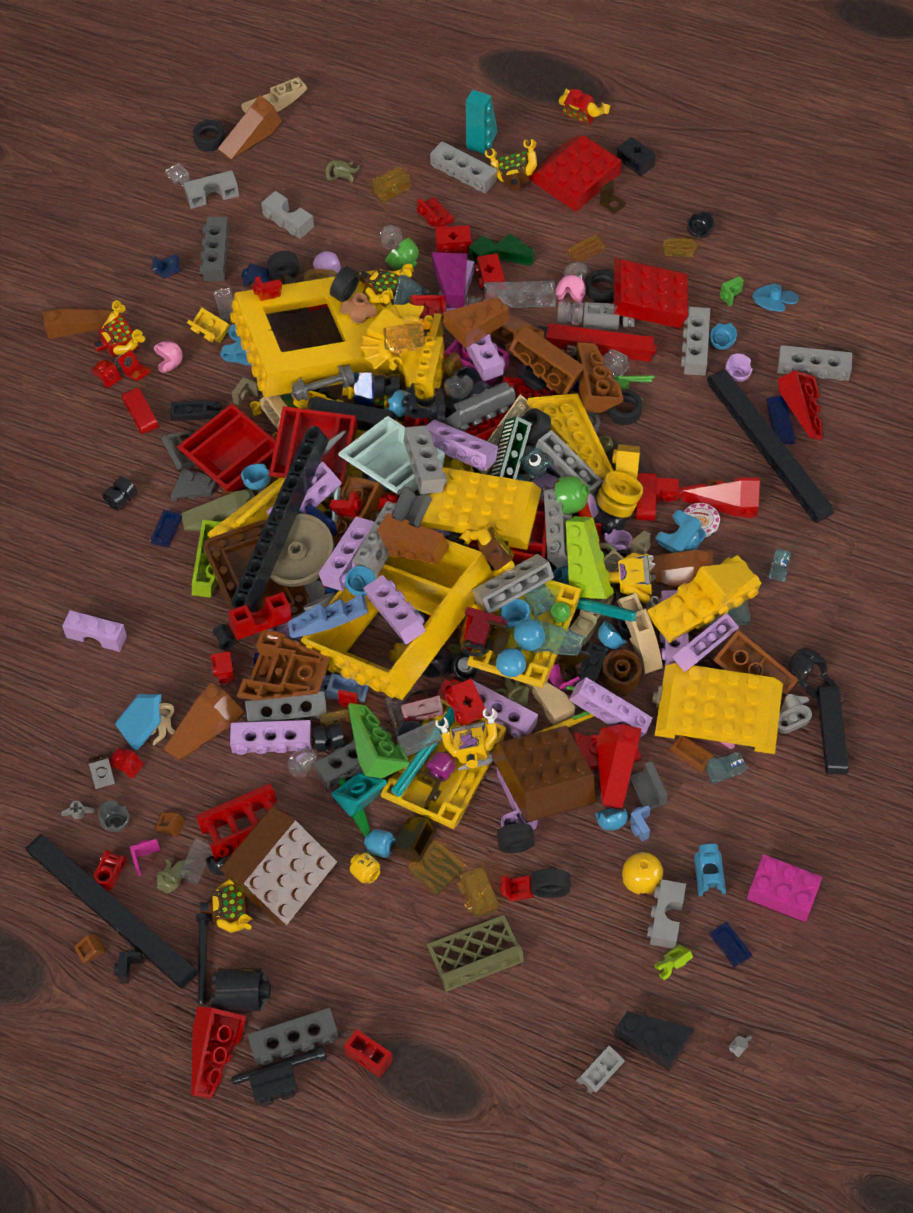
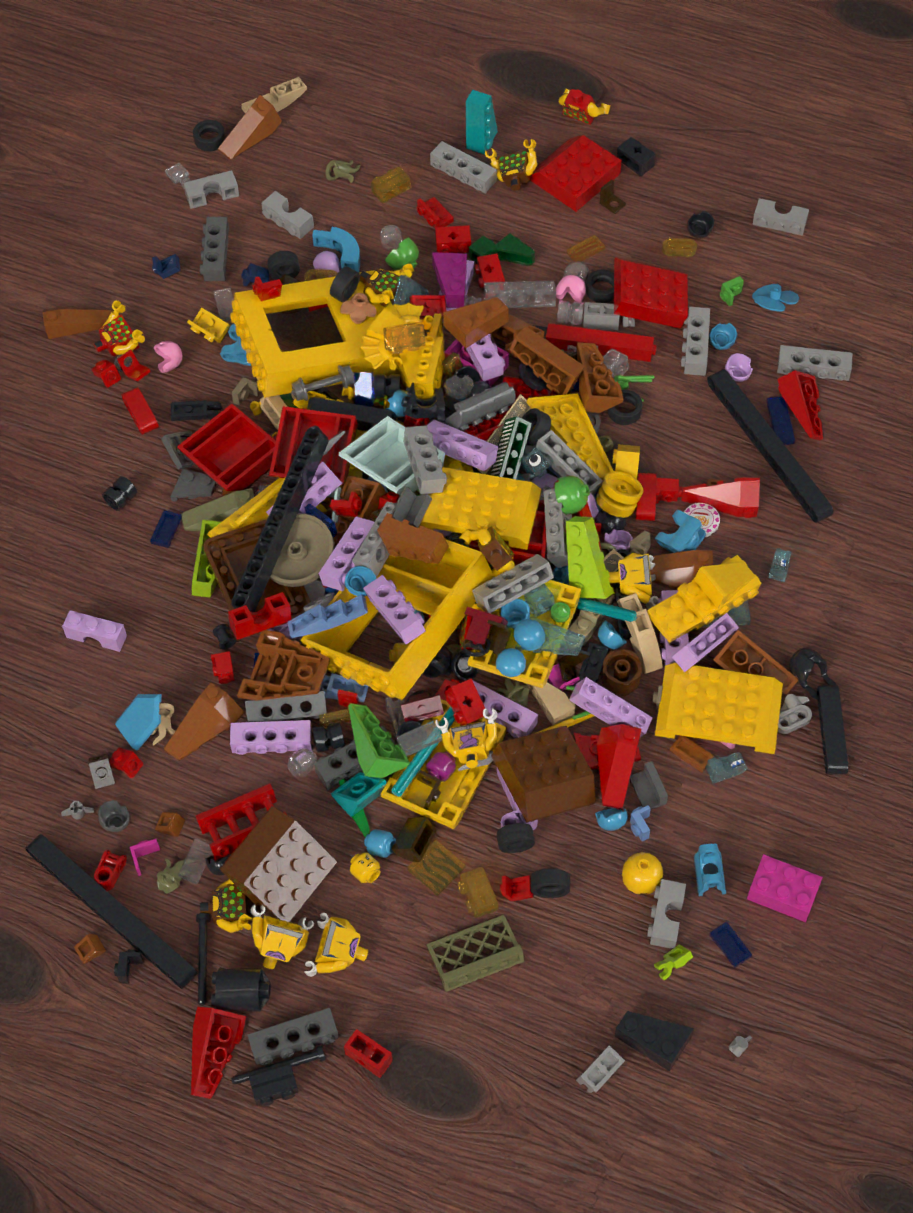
(256, 476): dark azure hair -> none
(278, 938): none -> yellow torso
(337, 946): none -> yellow torso
(342, 242): none -> dark azure arch
(768, 217): none -> light grey arch

